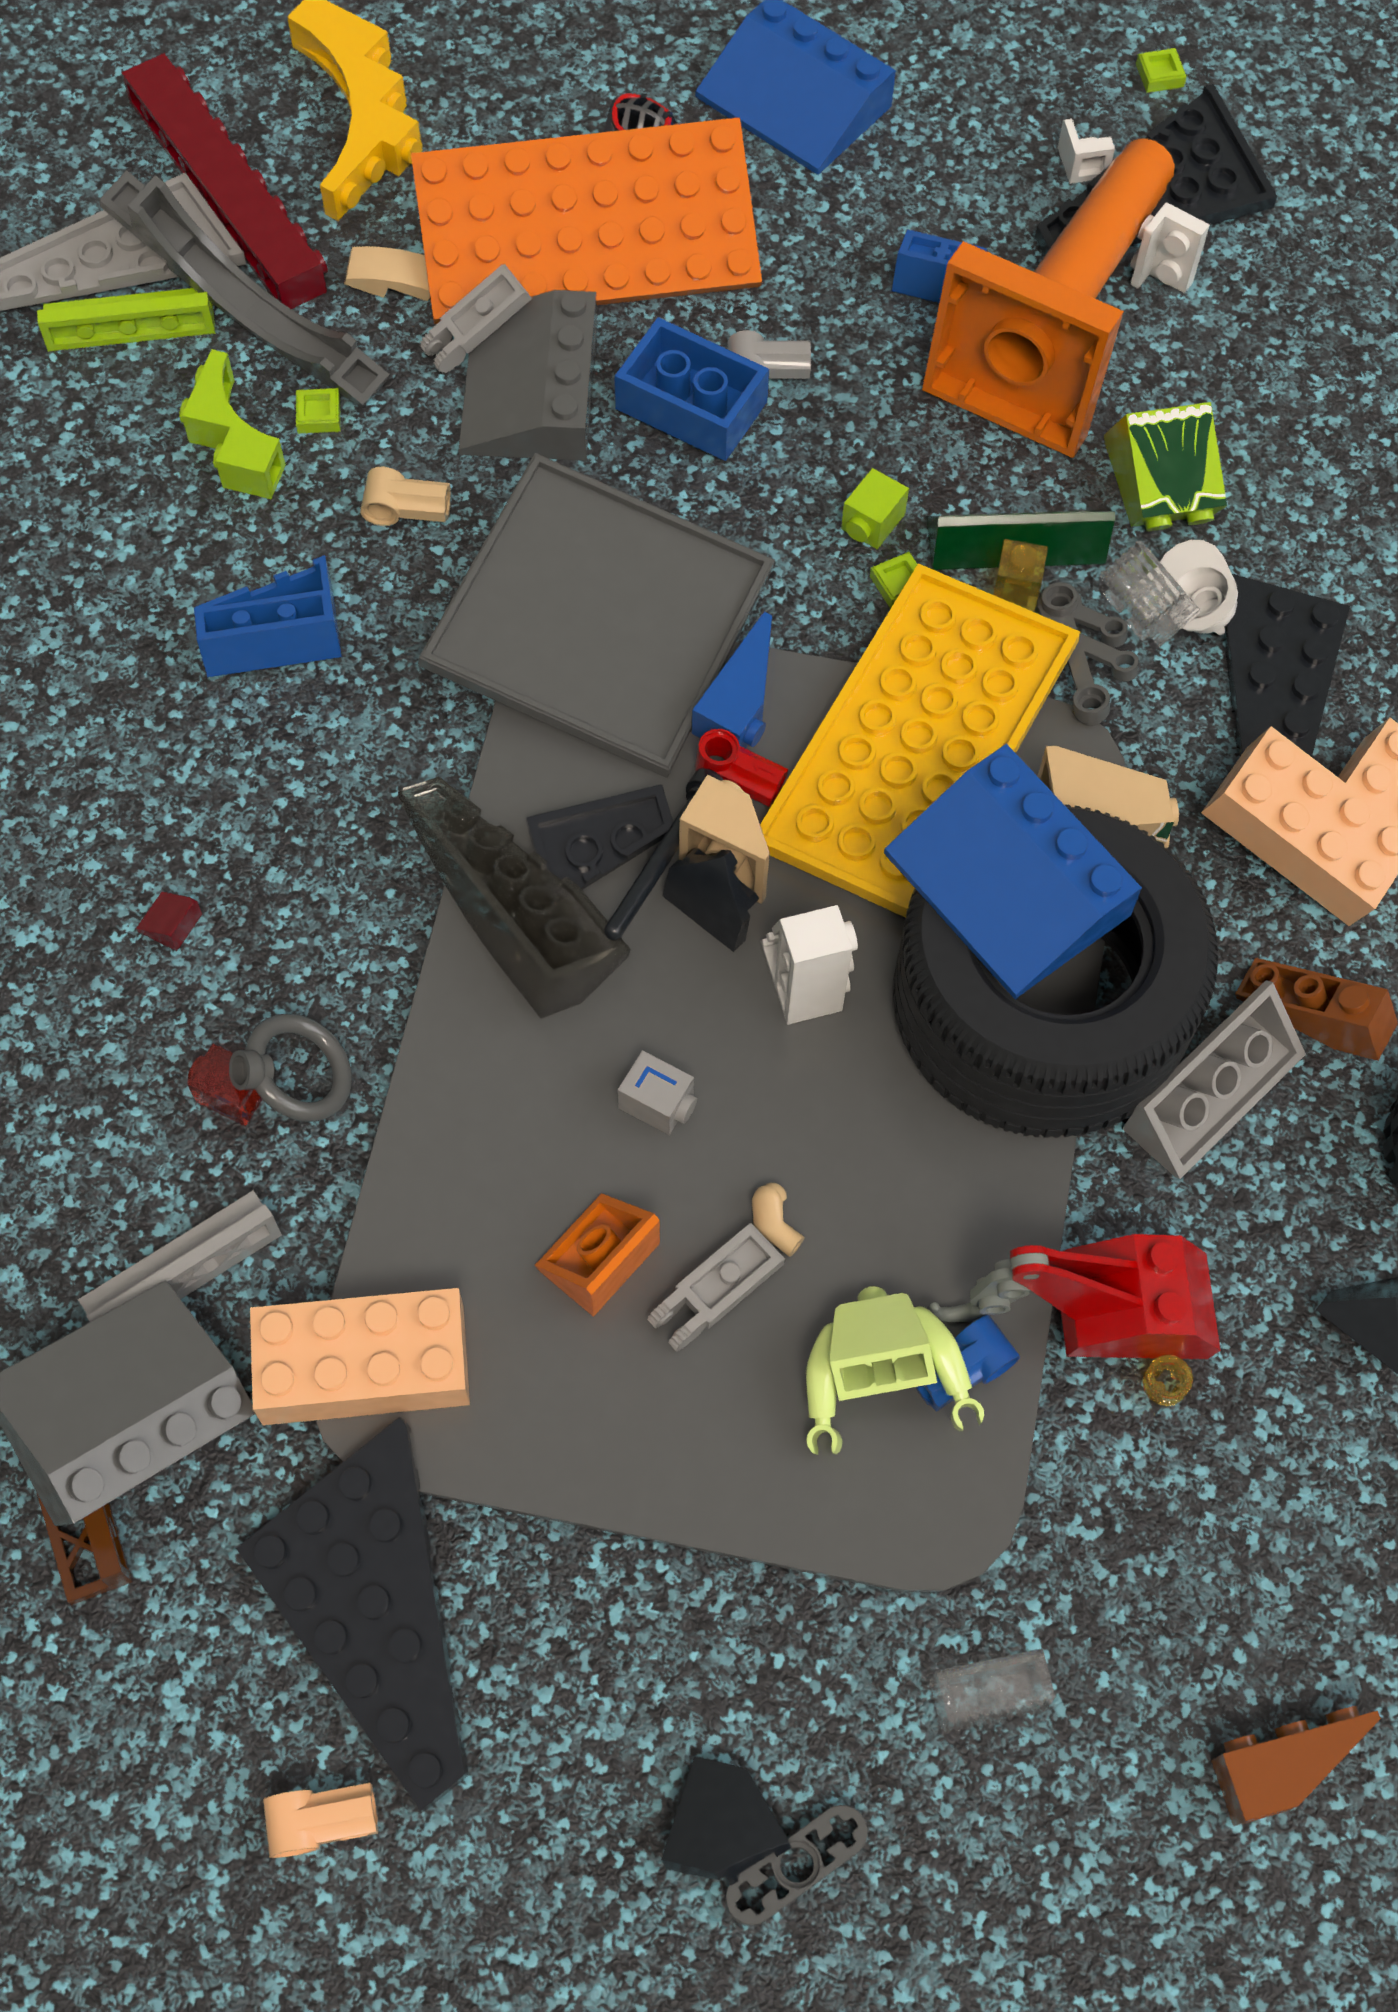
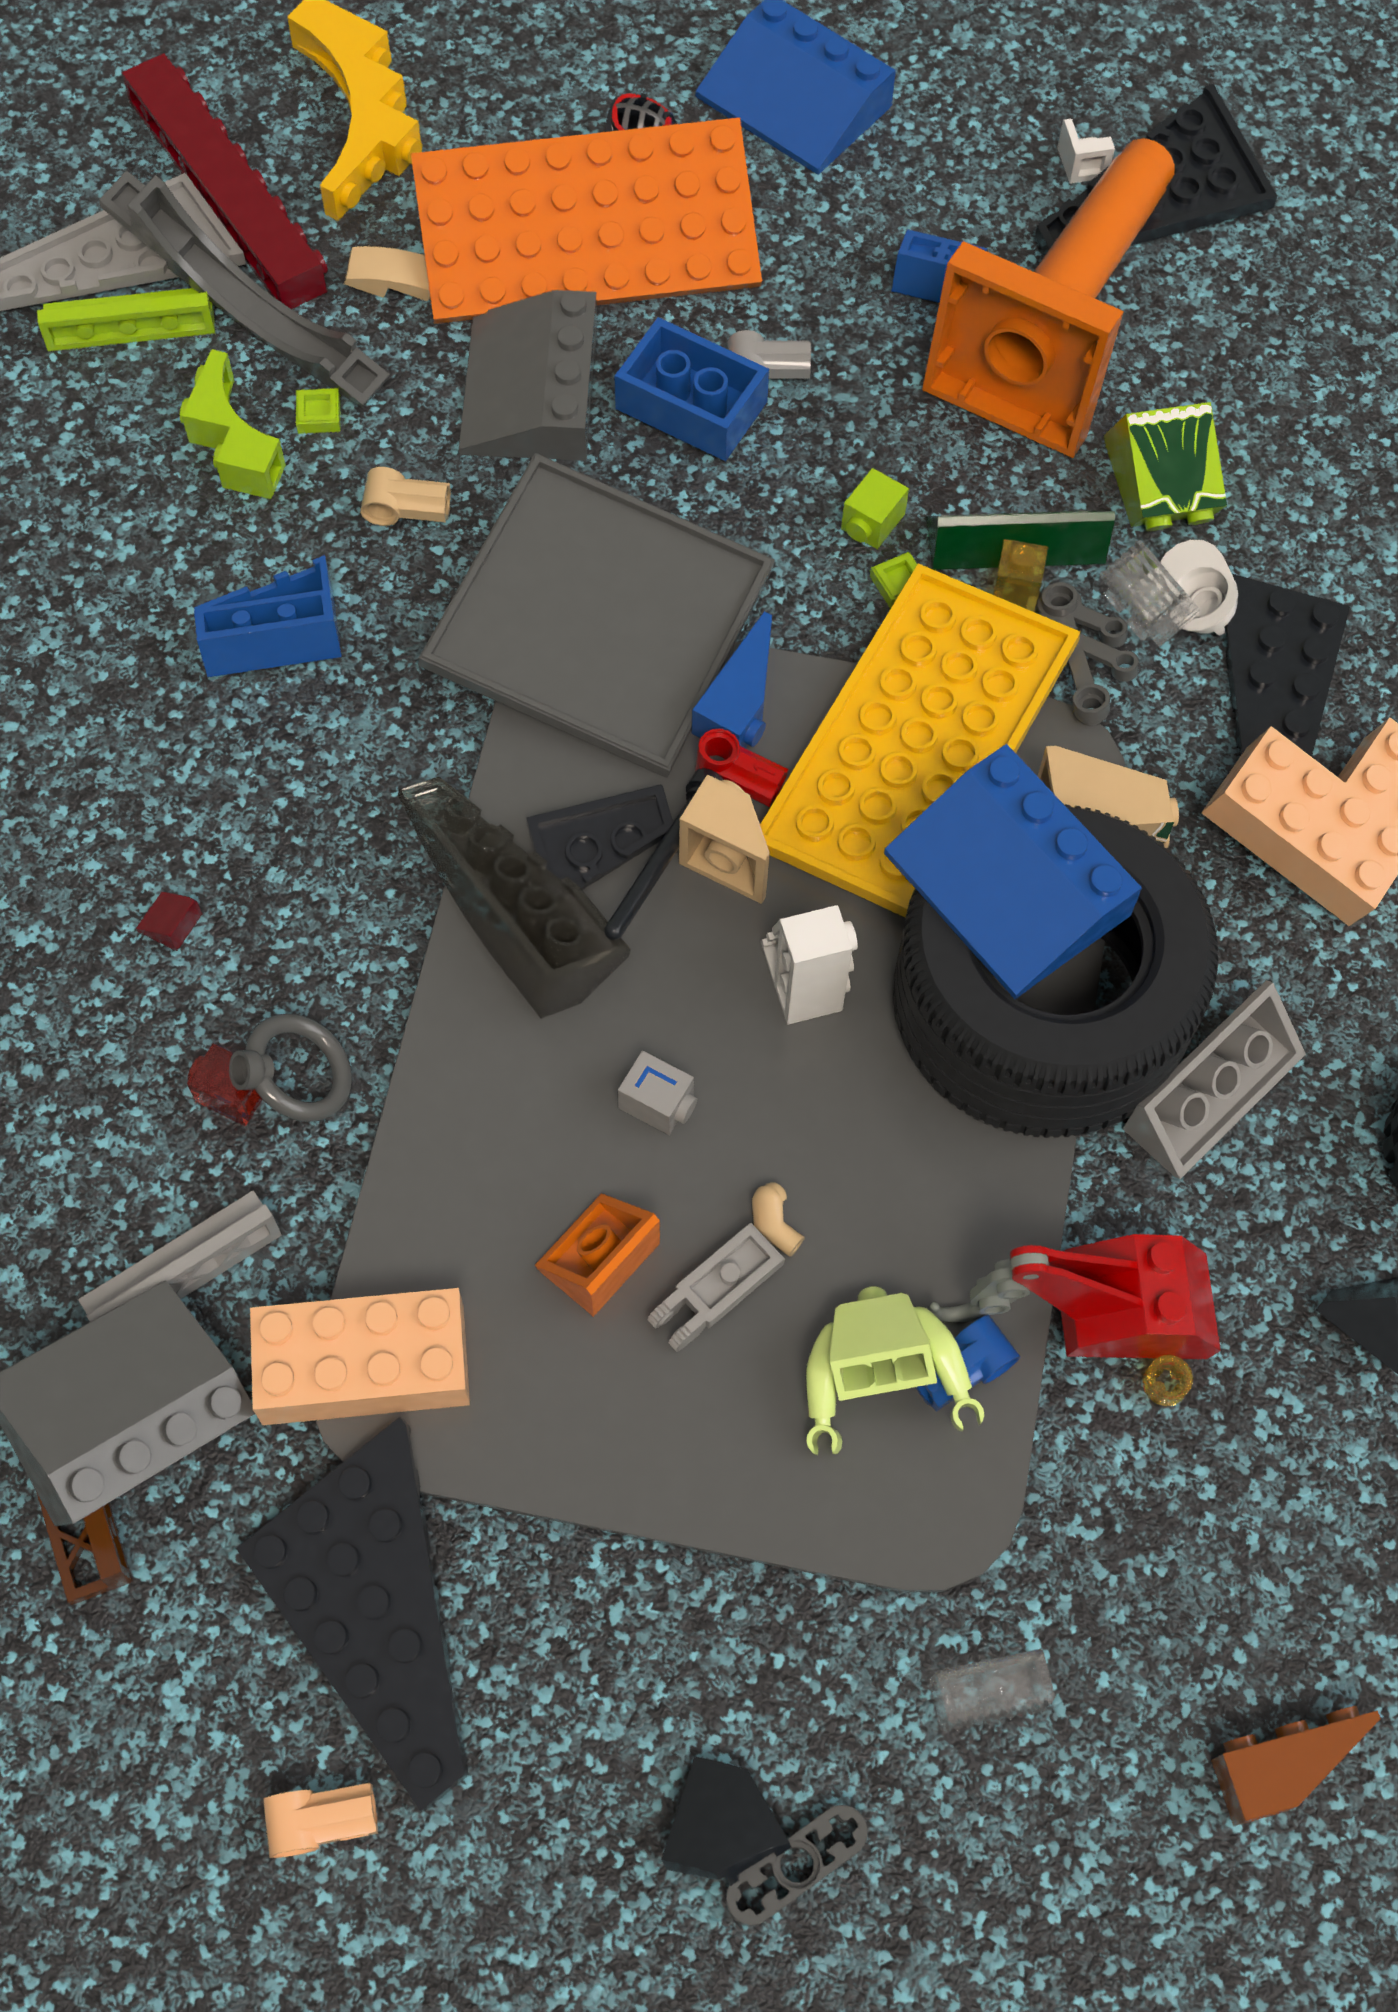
(474, 318): light grey hinge -> none
(712, 895): black slope -> none
(1161, 70): lime tile -> none
(1169, 248): white bracket -> none
(1328, 1008): dark orange slope -> none

